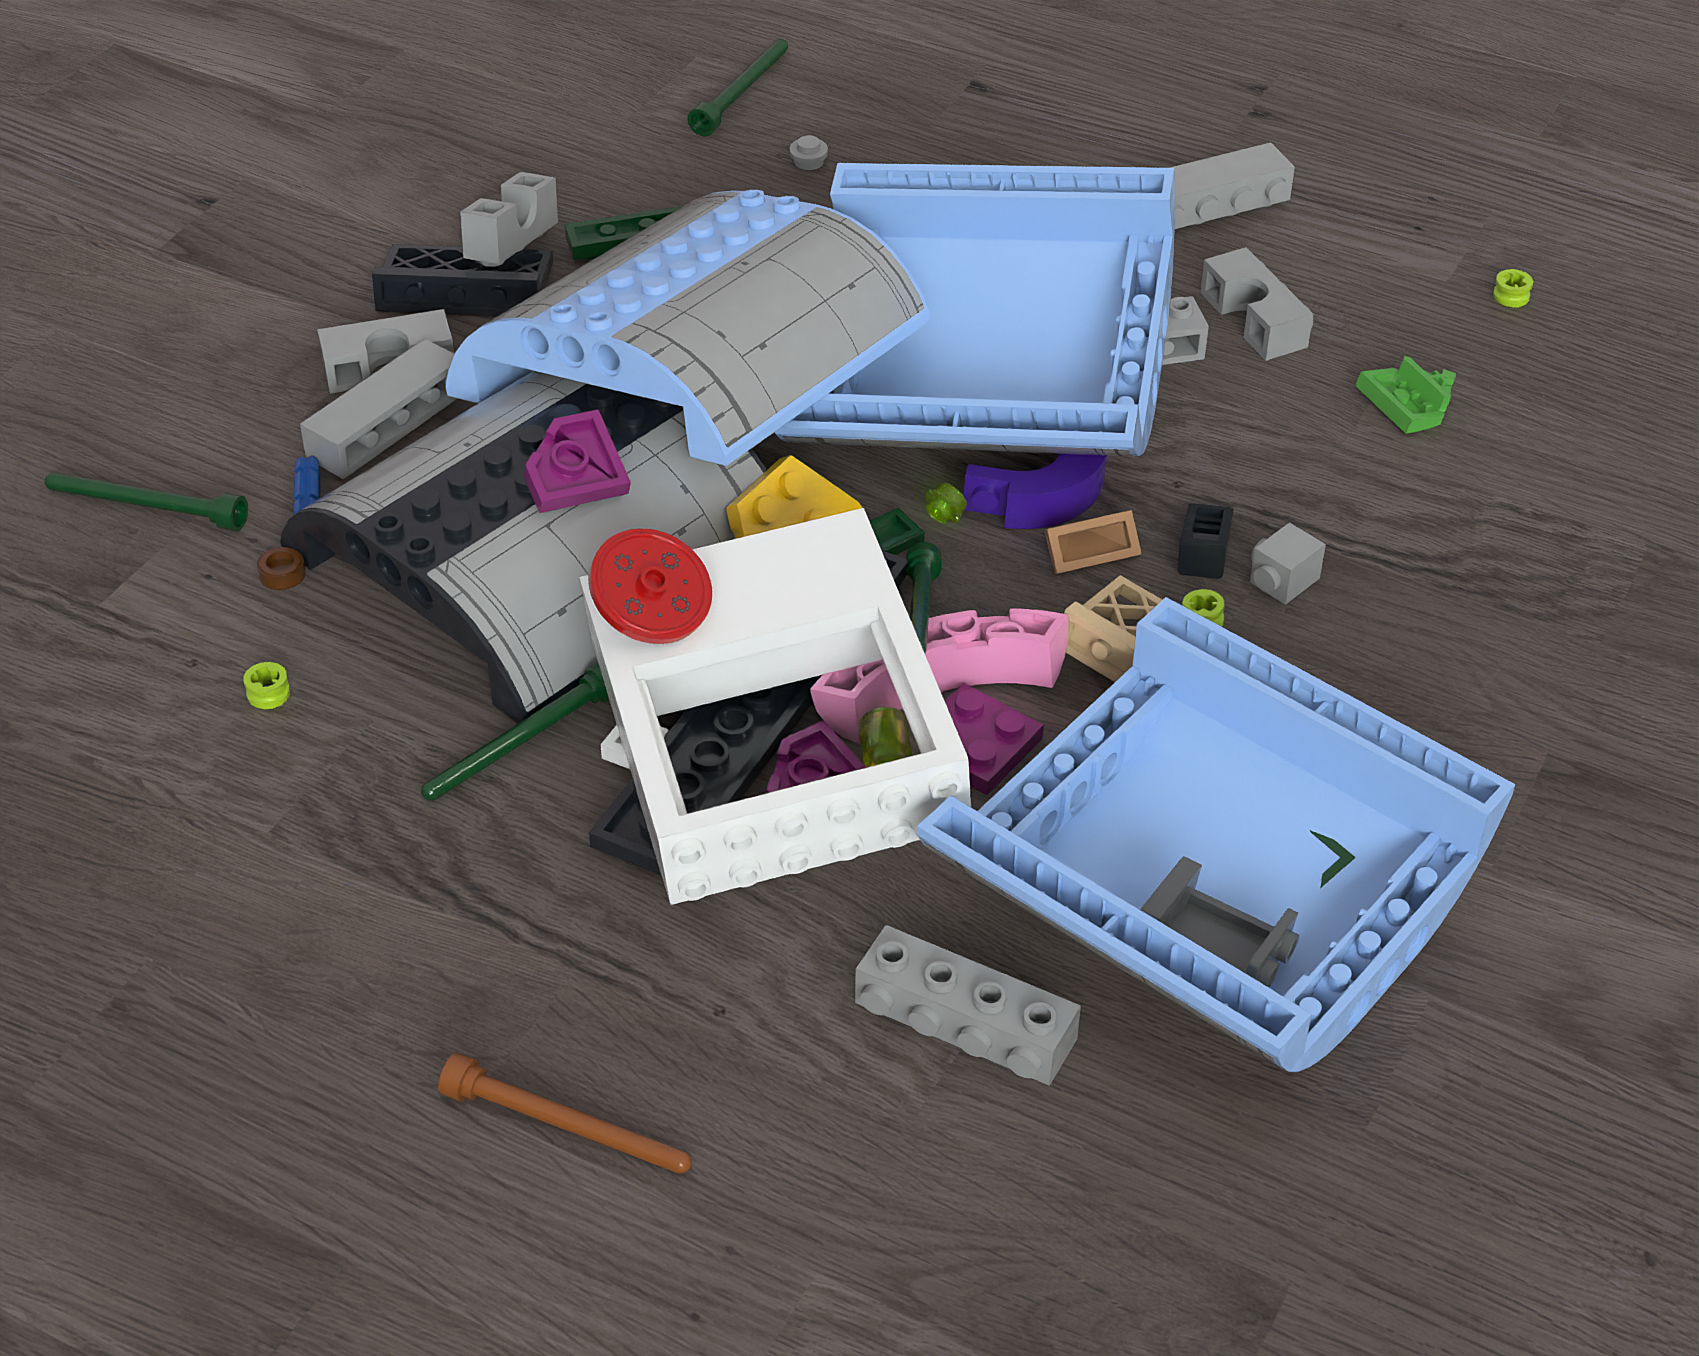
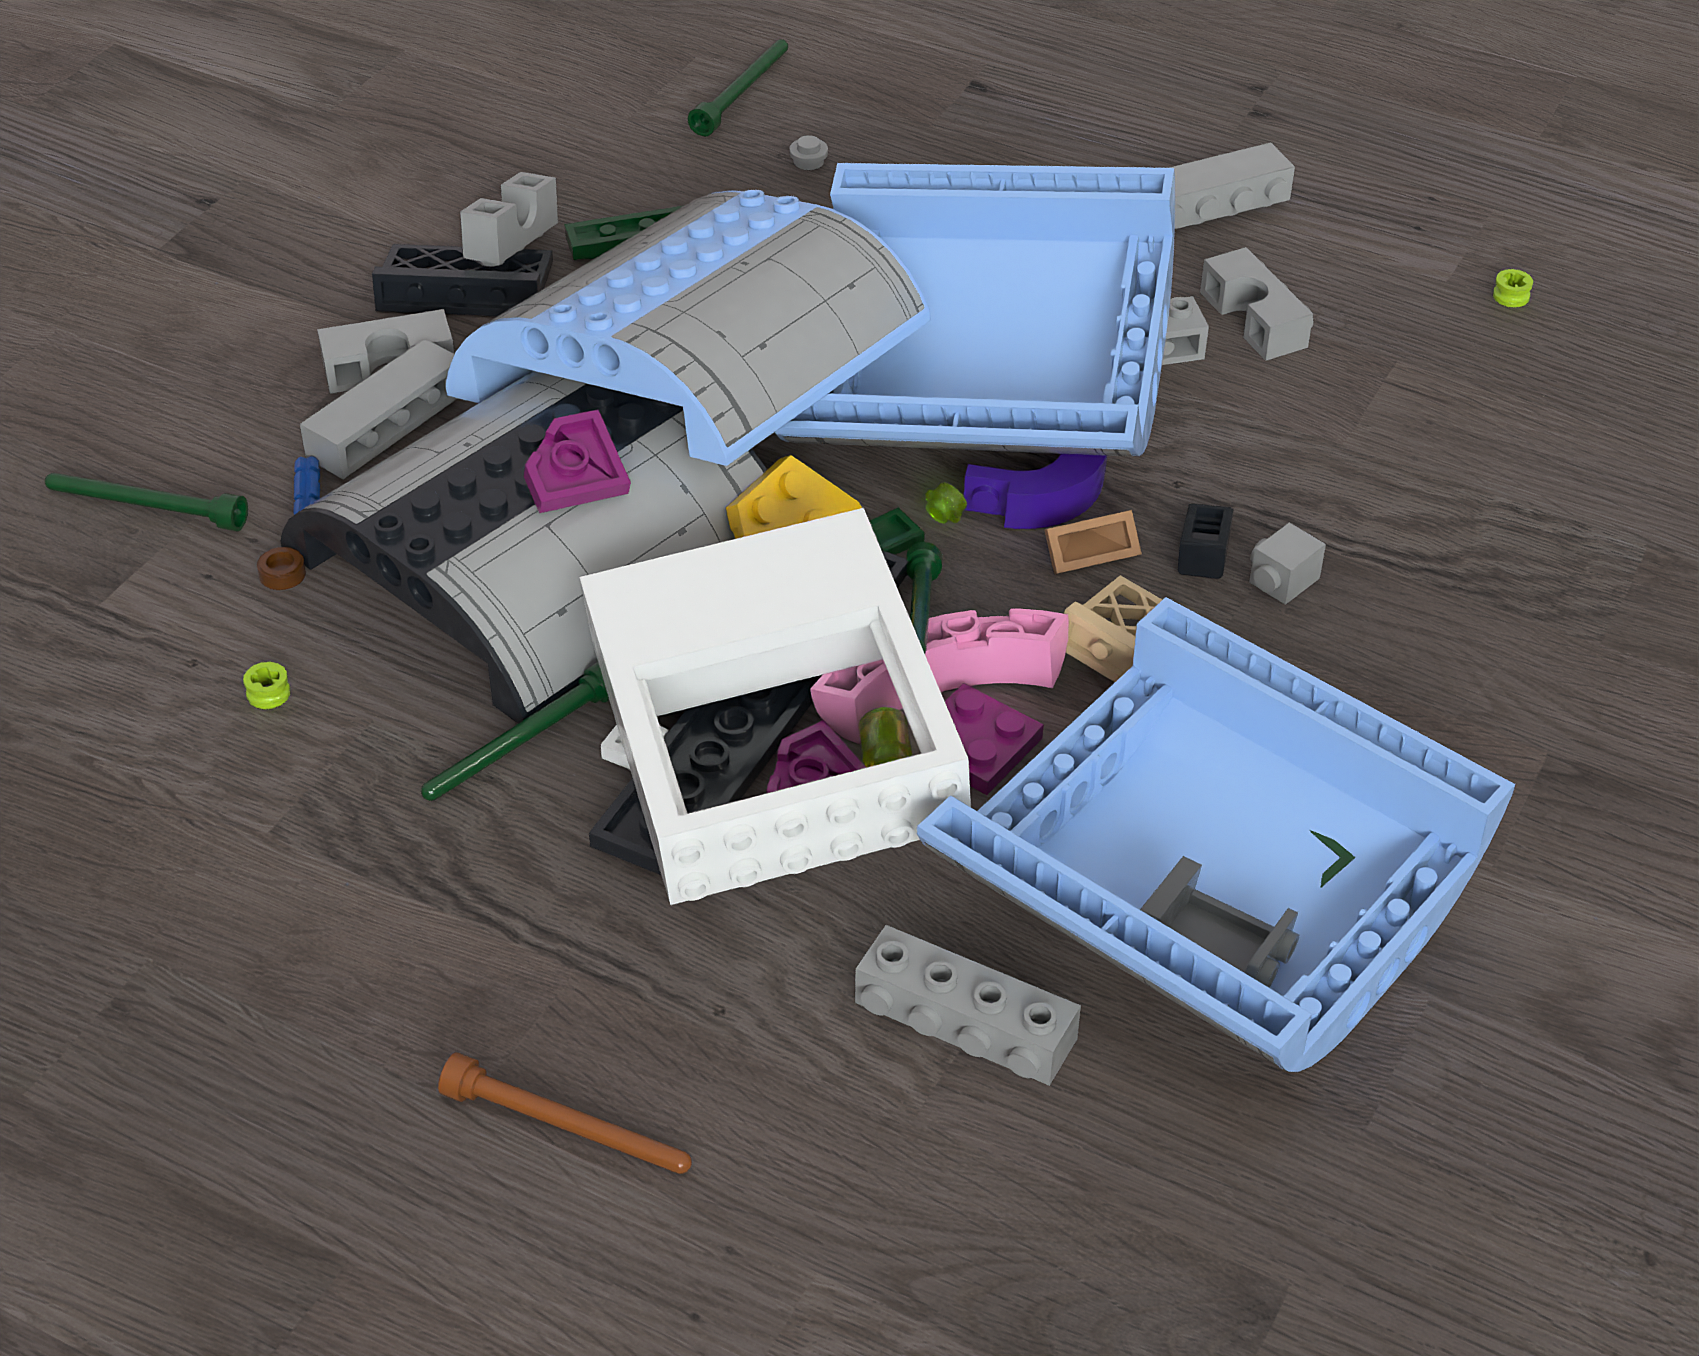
(650, 586): red shield -> none
(1208, 603): lime bush -> none
(1409, 395): bright green slope -> none

